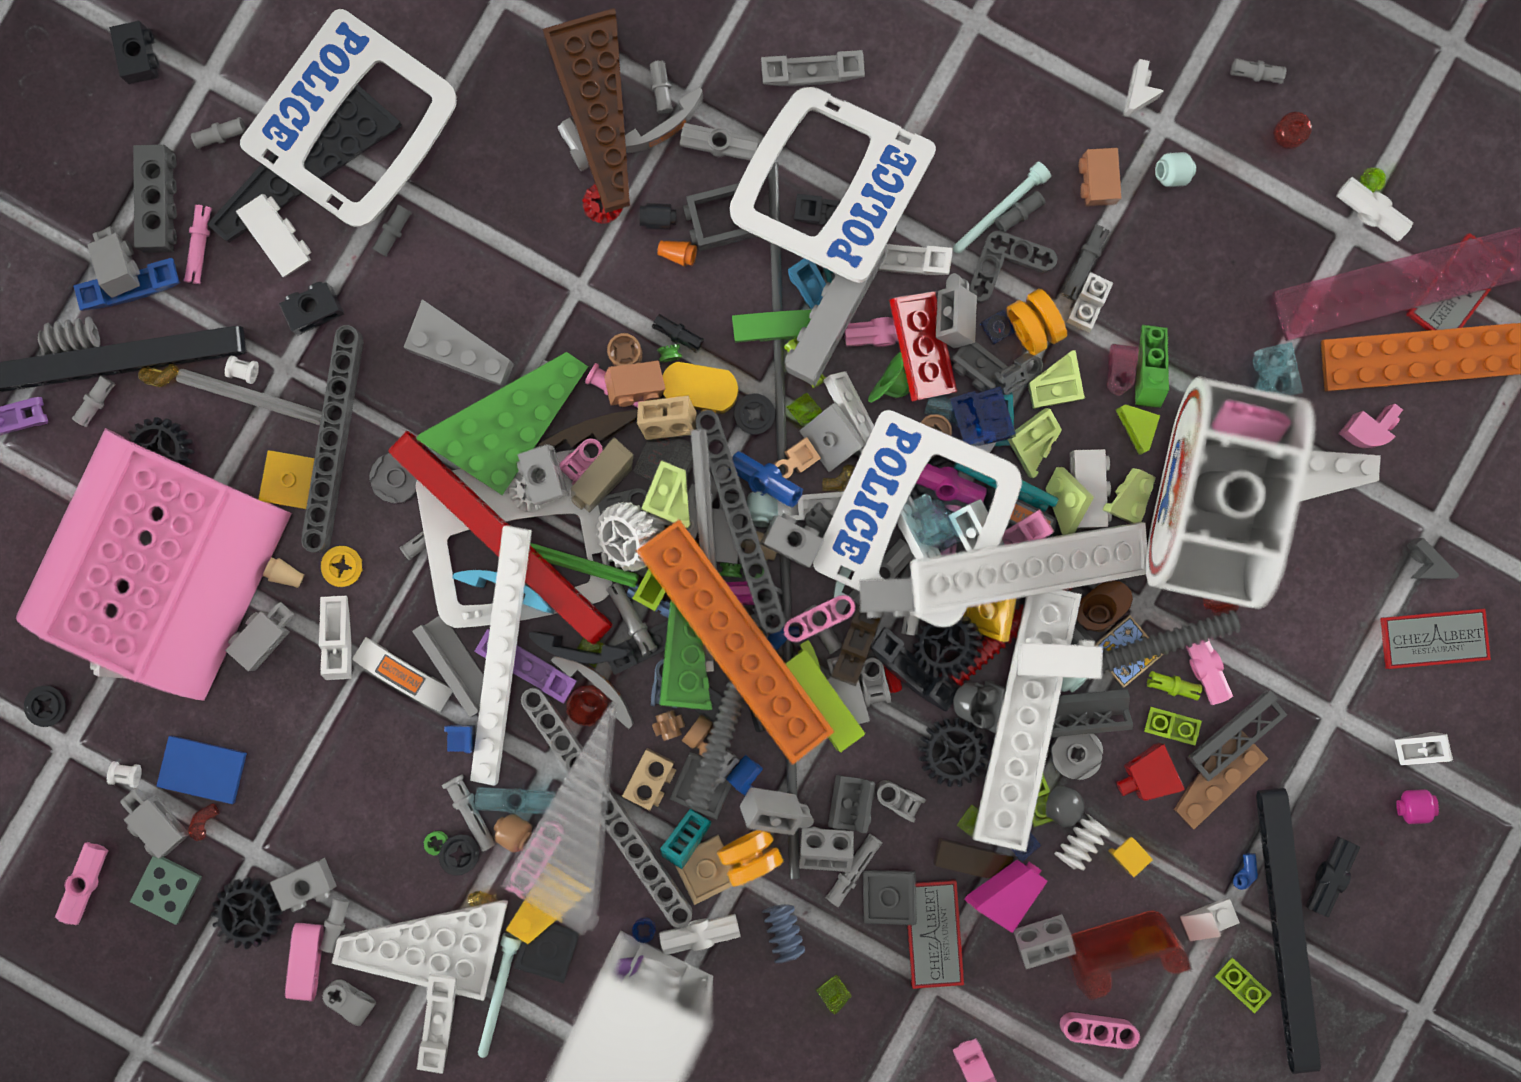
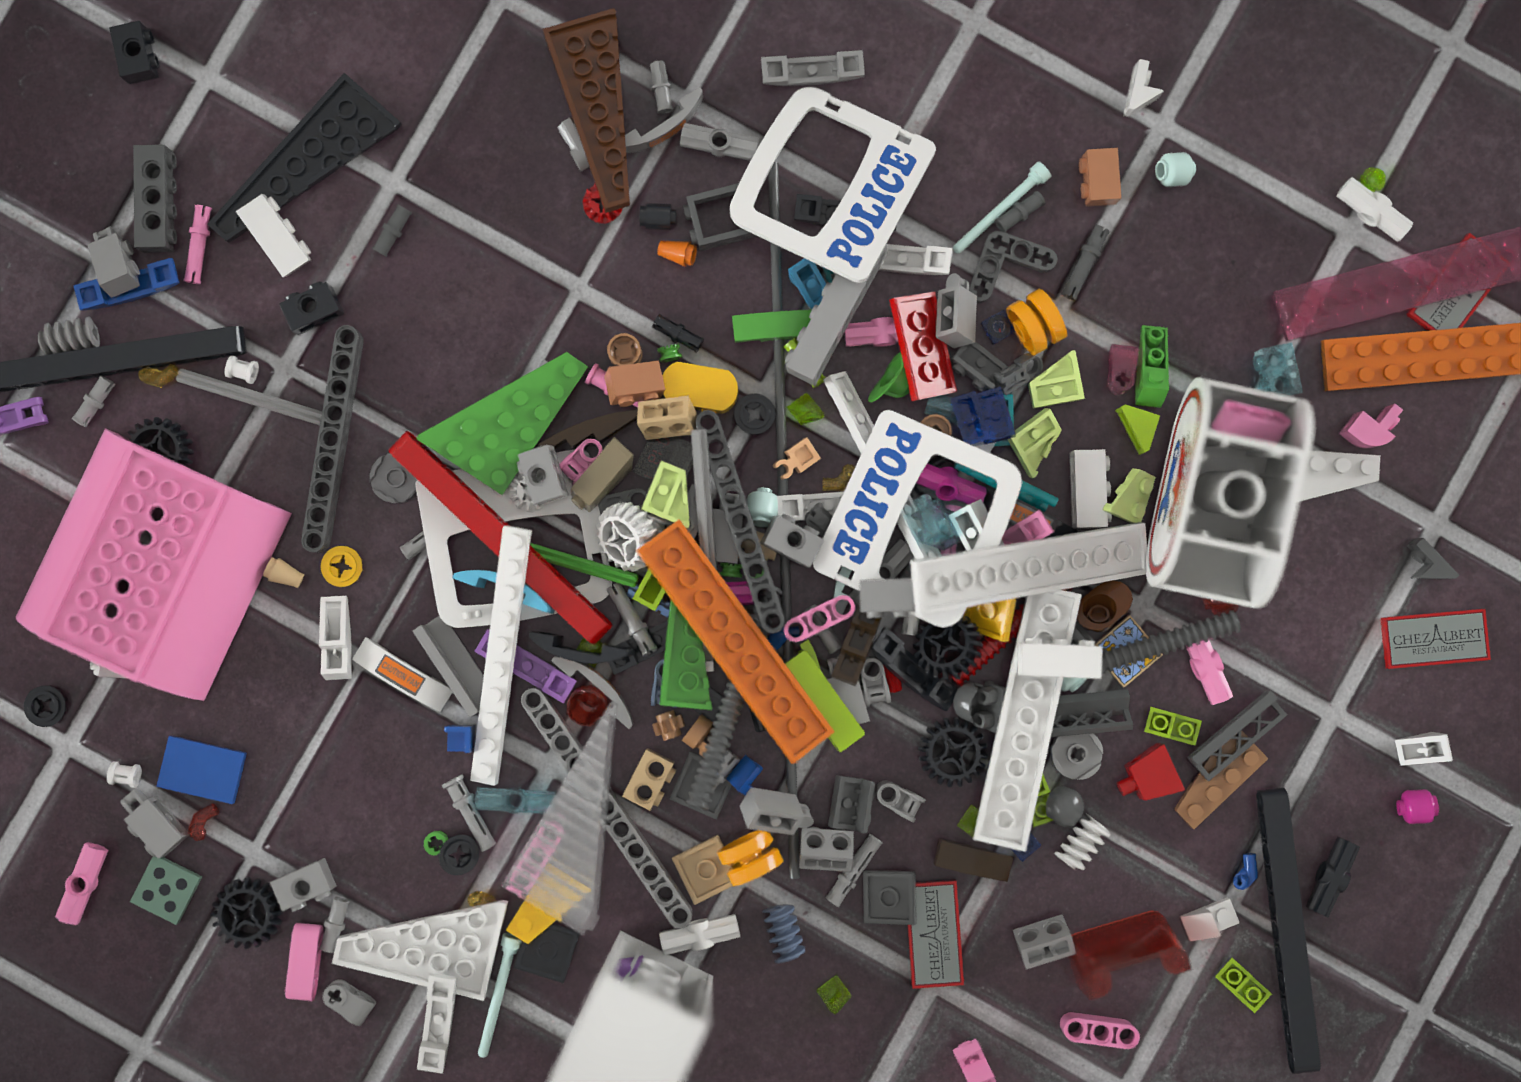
(218, 133): light grey pin -> none
(259, 637): light grey brick -> none
(286, 479): yellow plate -> none
(313, 93): white door -> none
(450, 344): light grey wedge -> none
(512, 832): medium nougat head -> none
(635, 930): clear blue bush -> none
(686, 852): teal slope -> none
(766, 479): blue piece -> none
(833, 437): light grey plate -> none
(1008, 894): dark pink slope -> none
(1072, 501): yellowish green wing -> none
(1089, 302): white slope -> none
(1131, 856): yellow panel -> none
(1174, 685): lime pin -> none
(1258, 70): light grey pin -> none
(1293, 130): clear red head -> none

